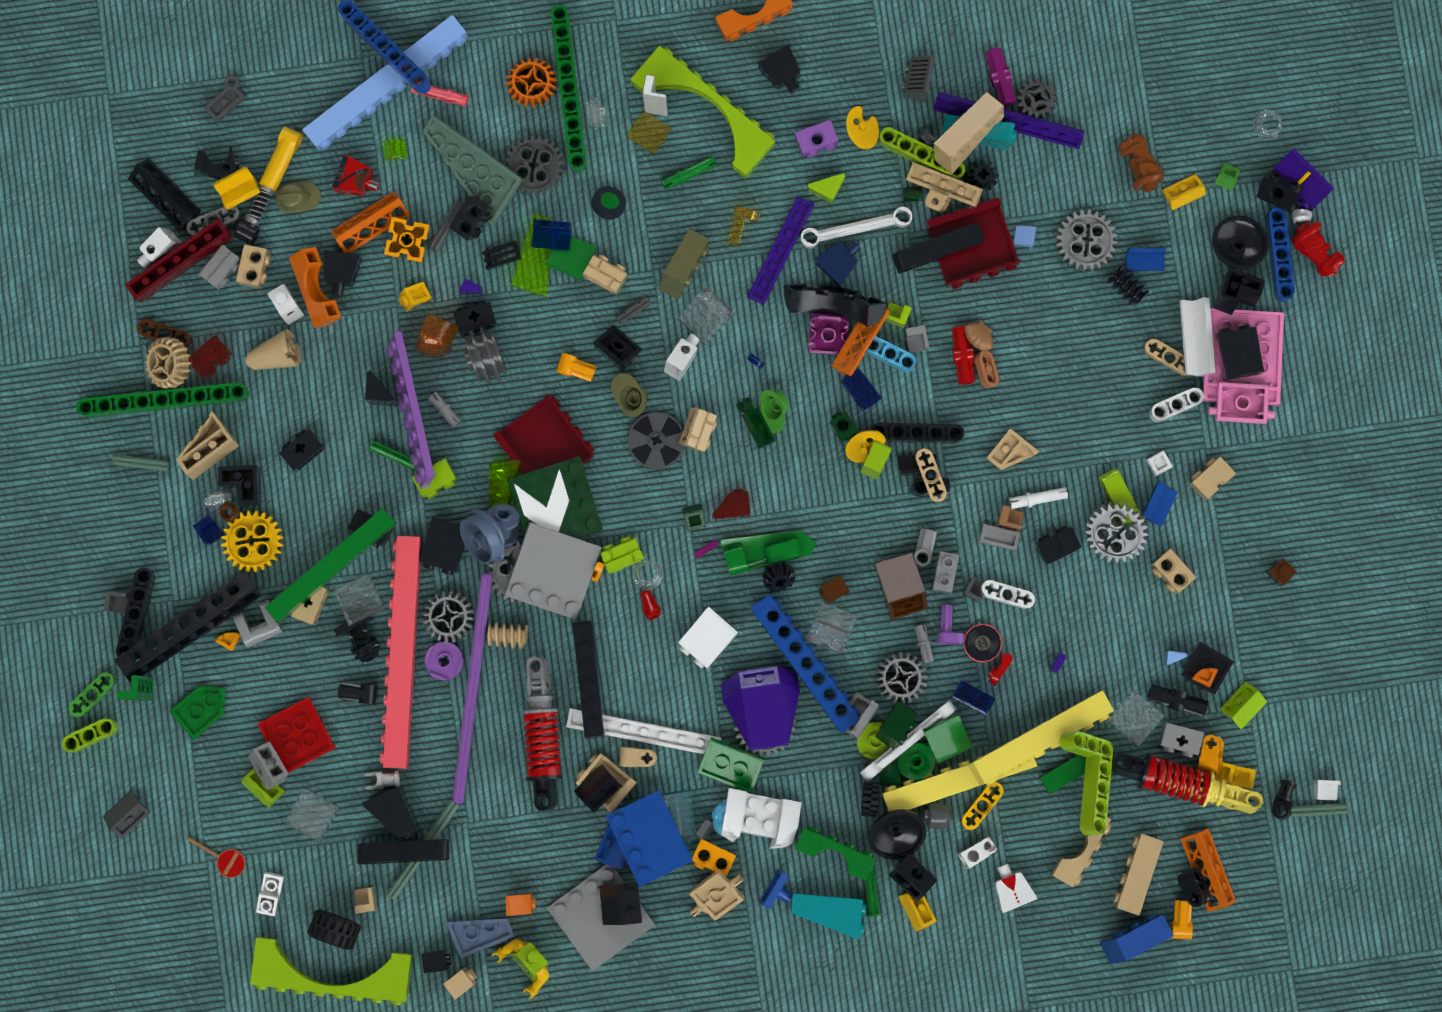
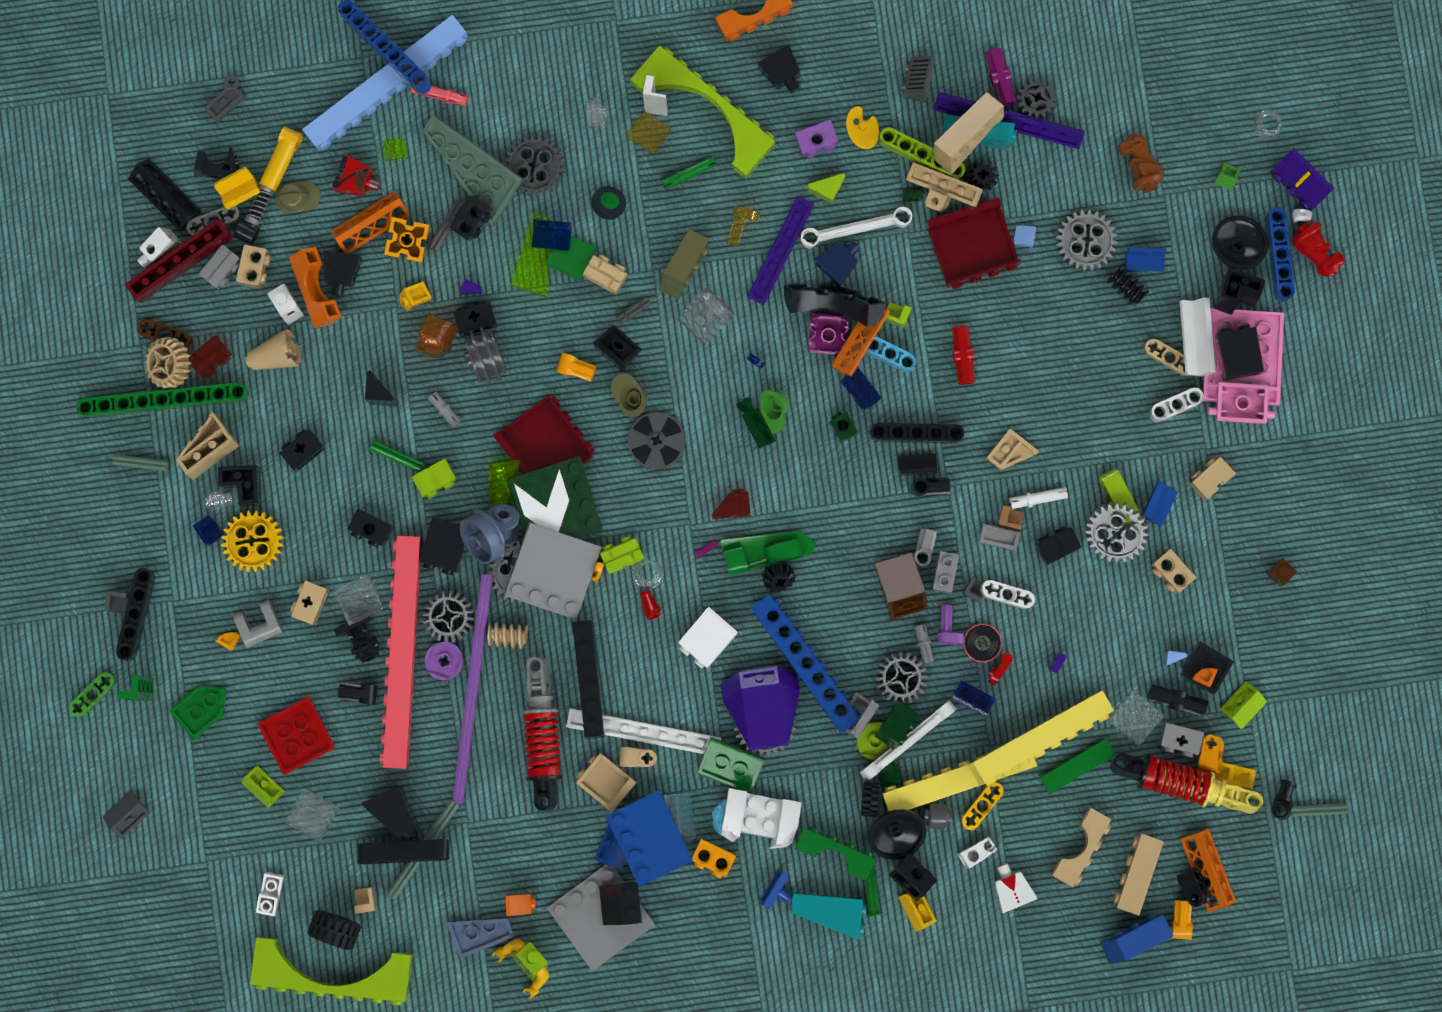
(80, 735): lime beam -> none
(197, 627): black brick -> none
(223, 511): reddish brown plate -> none
(229, 862): piece -> none
(268, 765): light grey brick -> none
(330, 566): green tile -> none
(384, 780): white piece -> none
(409, 405): medium lavender plate -> none
(436, 961): black brick -> none
(461, 982): tan brick -> none
(488, 258): black tile -> none
(524, 79): orange gear -> none
(568, 79): green beam -> none
(597, 788): black panel -> none
(681, 357): white torso -> none
(694, 517): dark green slope -> none
(698, 430): tan brick -> none
(705, 829): dark grey tile -> none
(716, 895): tan plate -> none
(831, 628): clear brick -> none
(833, 590): reddish brown brick -> none
(858, 446): yellow piece -> none
(876, 460): lime slope -> none
(914, 754): green dish -> none
(917, 339): light grey panel -> none
(926, 137): dark grey bush -> none
(930, 459): tan beam -> none
(938, 248): black beam -> none
(947, 738): green tile -> none
(979, 335): medium nougat animal -> none
(986, 369): nougat plate -> none
(1096, 778): lime beam -> none
(1159, 463): white tile -> none
(1184, 192): yellow slope -> none
(1270, 193): black brick -> none
(1325, 789): white panel -> none

